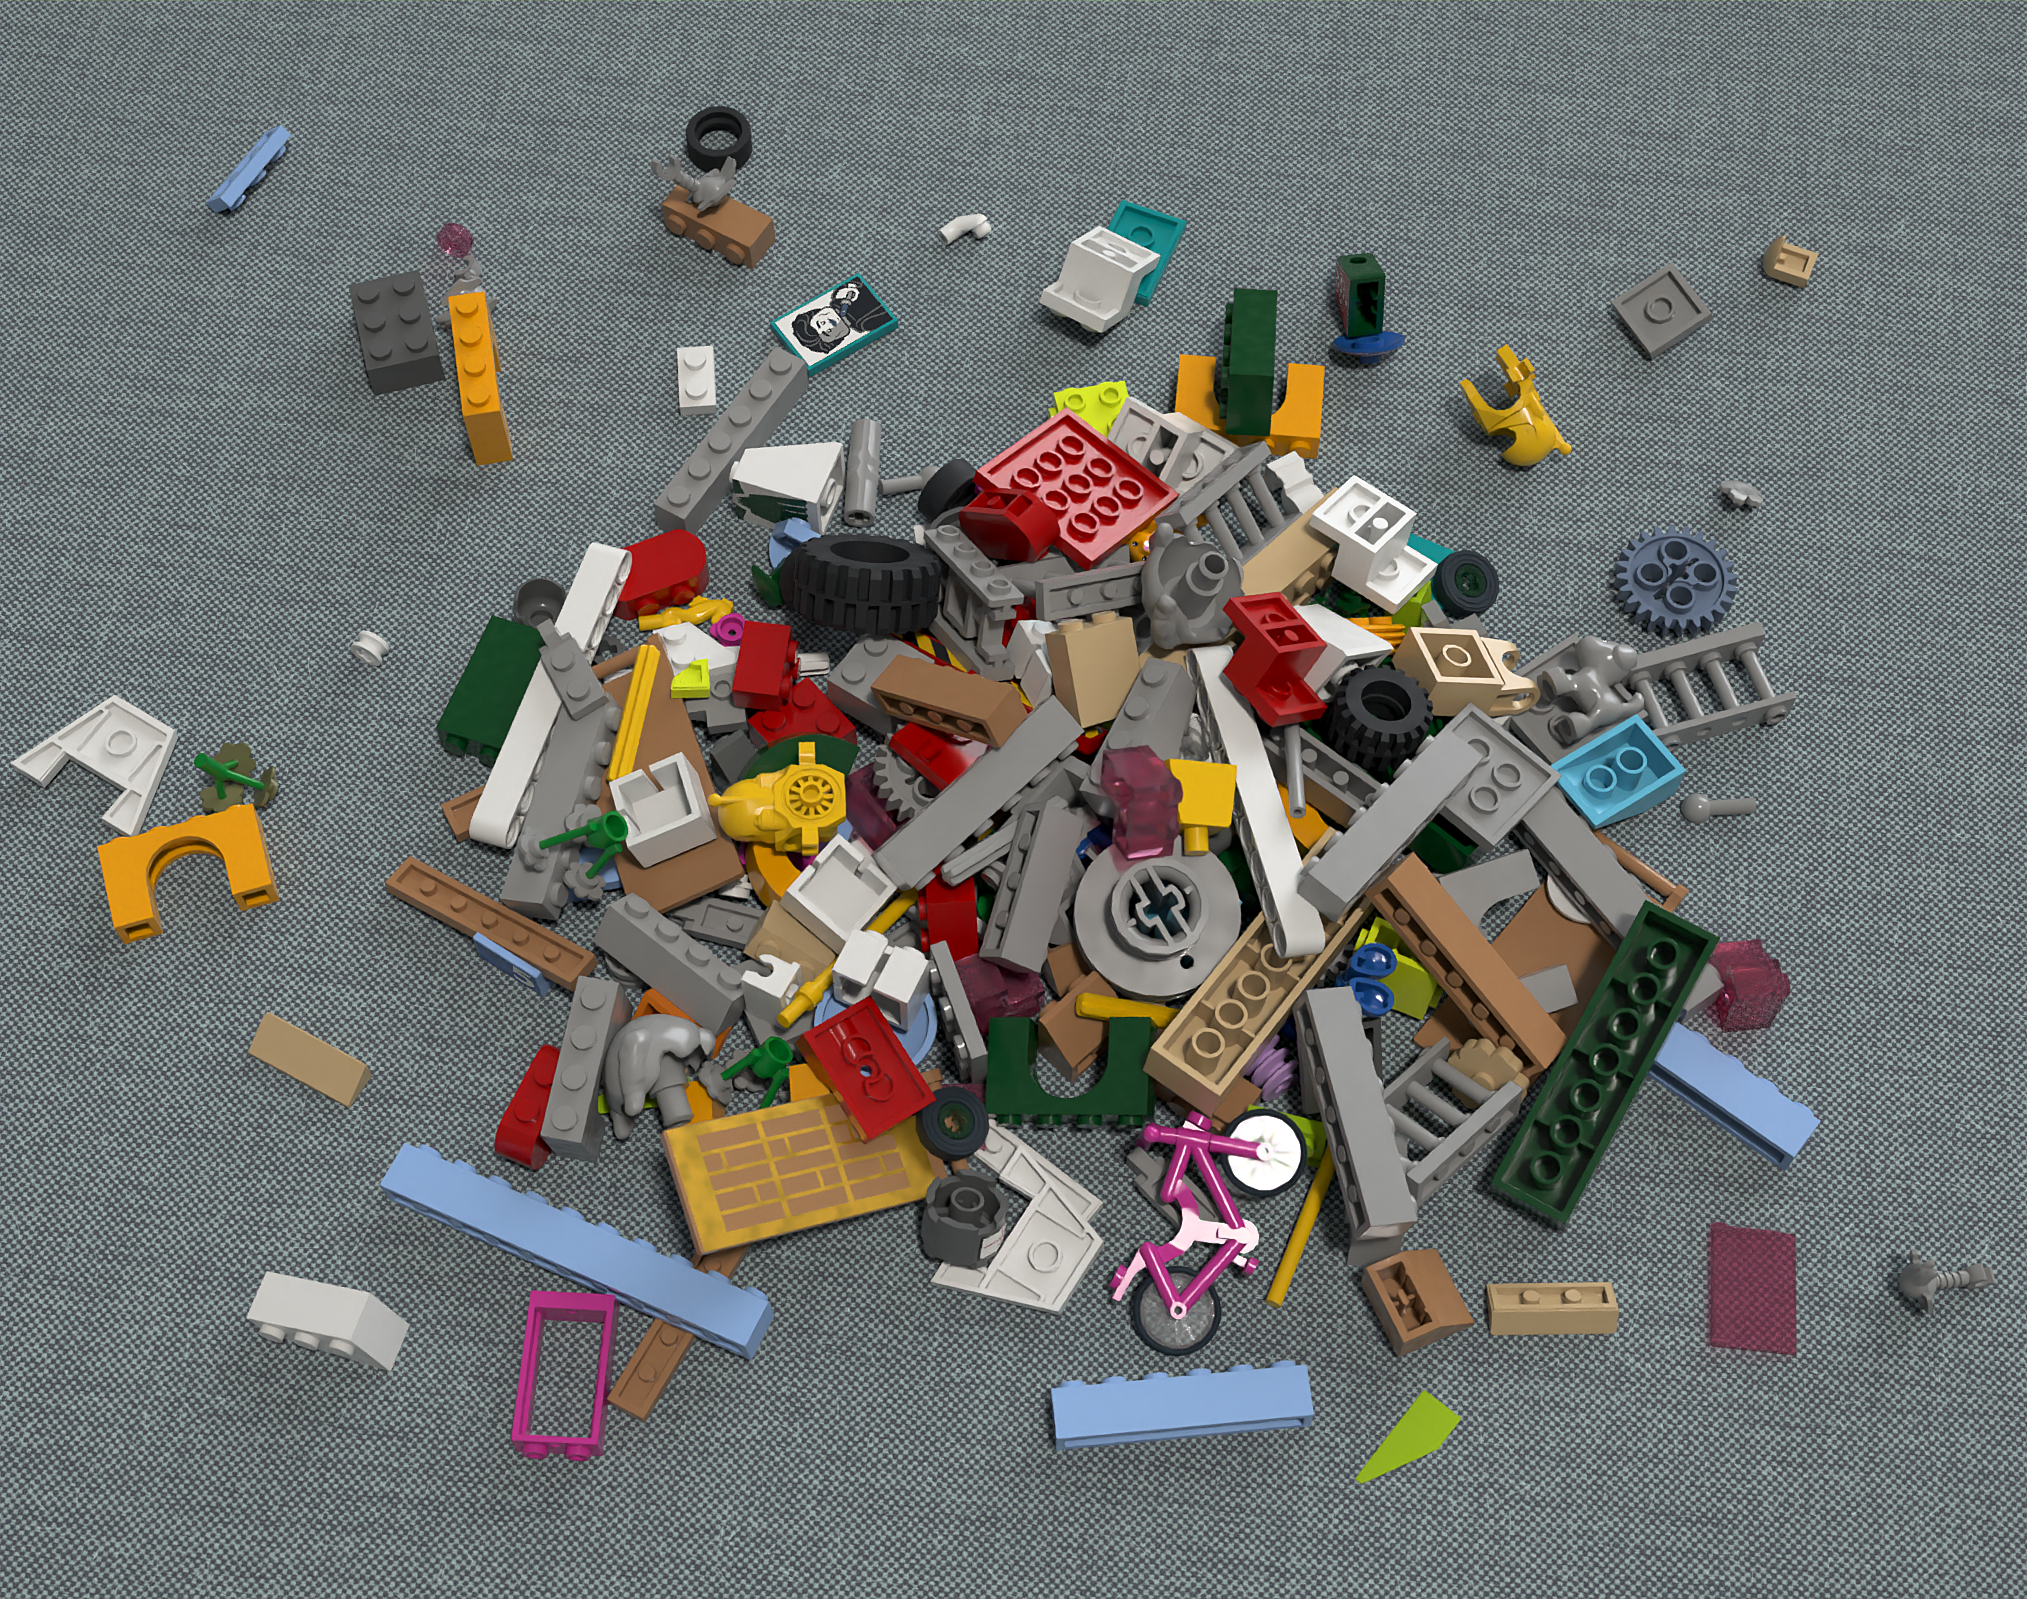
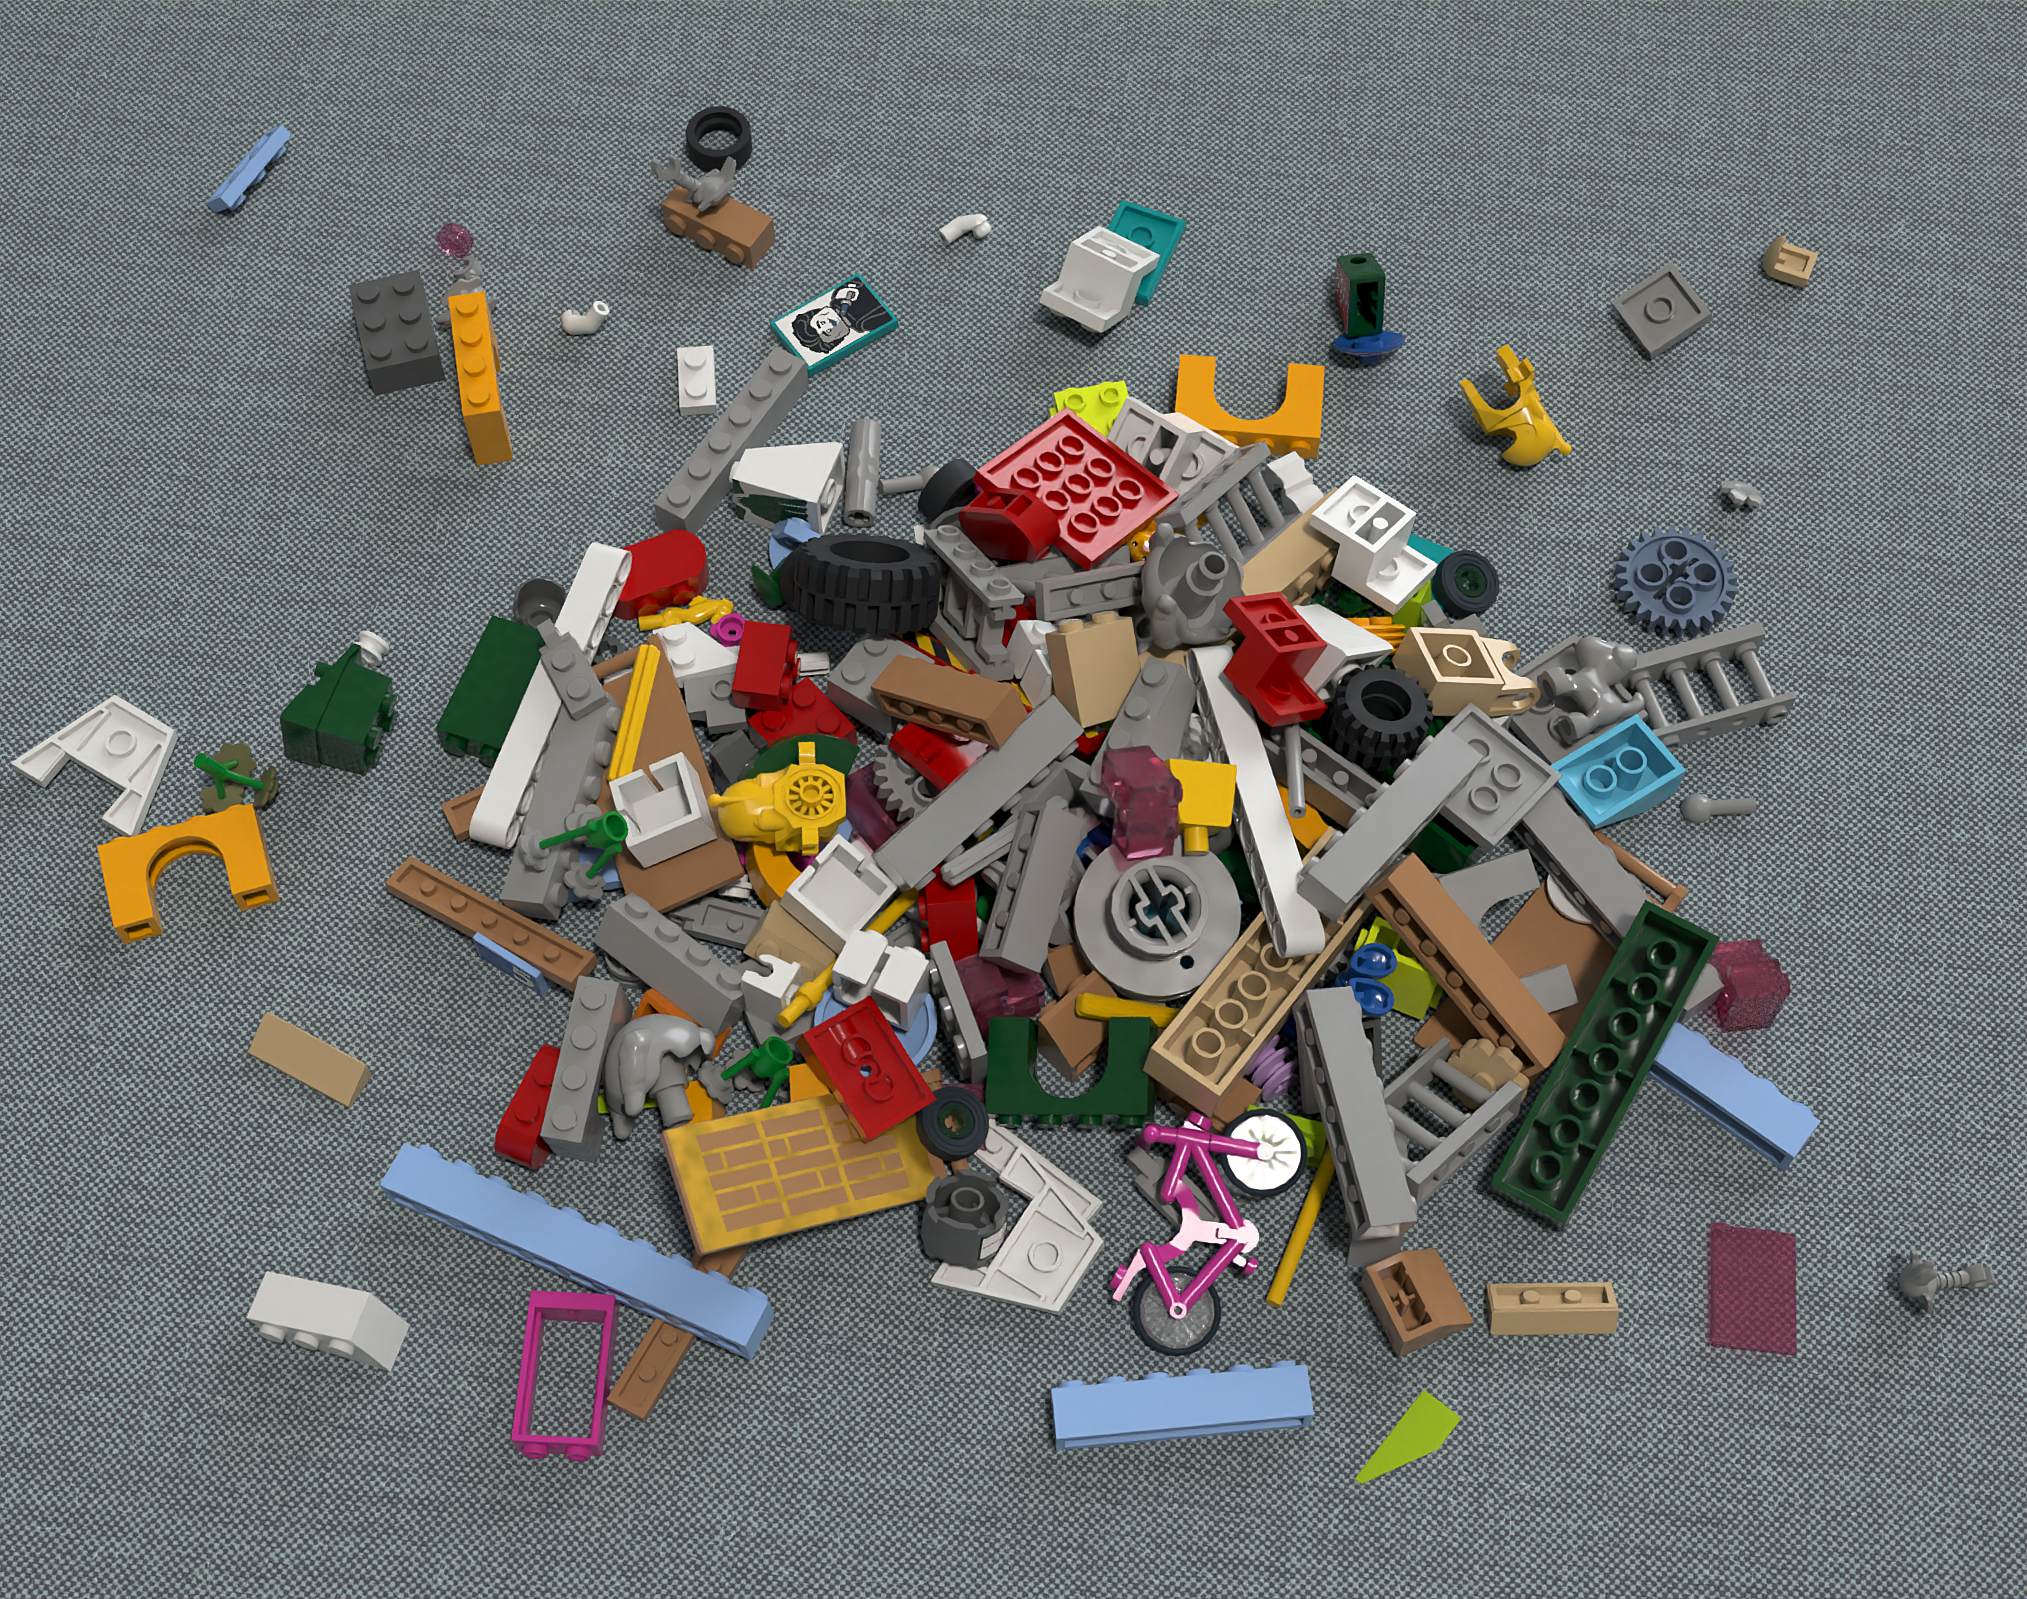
(340, 716): none -> dark green piece
(585, 324): none -> white arm
(692, 681): neon yellow tile -> none
(1249, 362): dark green brick -> none

